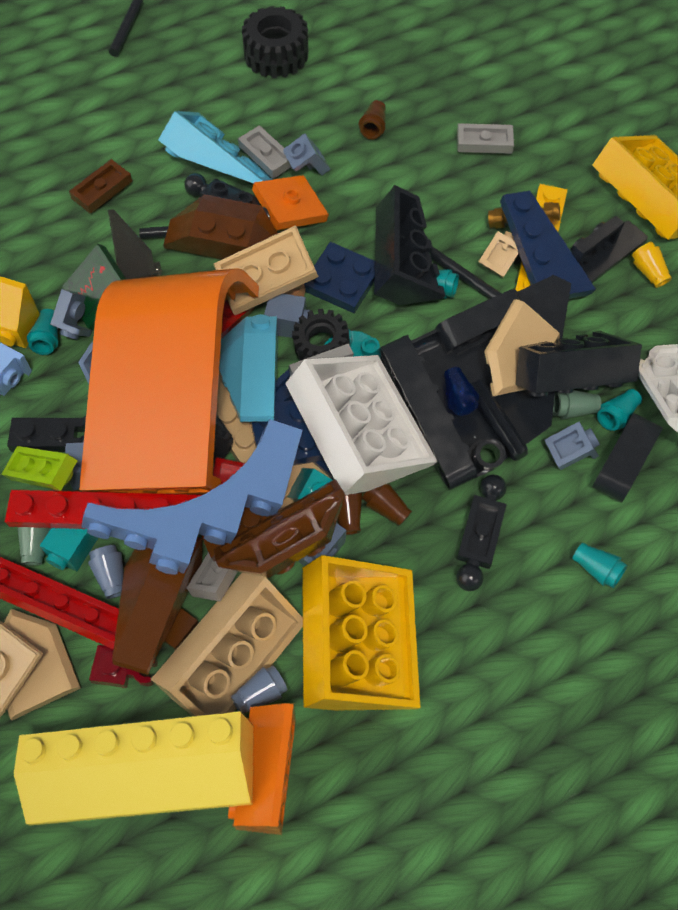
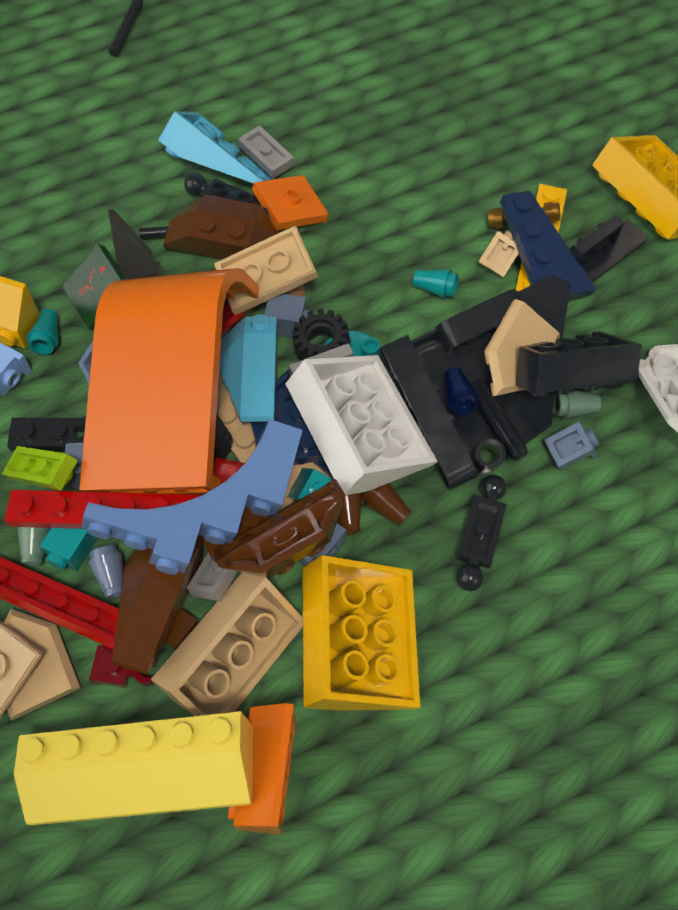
(68, 312): sand blue bracket -> none
(100, 186): reddish brown plate -> none
(260, 690): sand blue cone -> none
(275, 41): black tyre -> none
(305, 152): sand blue bracket -> none
(342, 277): dark blue plate -> none
(373, 120): reddish brown cone -> none
(403, 251): black wedge -> none
(464, 275): black bar -> none
(485, 138): light grey plate -> none
(600, 564): teal cone -> none
(617, 411): teal cone -> none
(627, 457): black beam -> none
(652, 264): yellow cone -> none

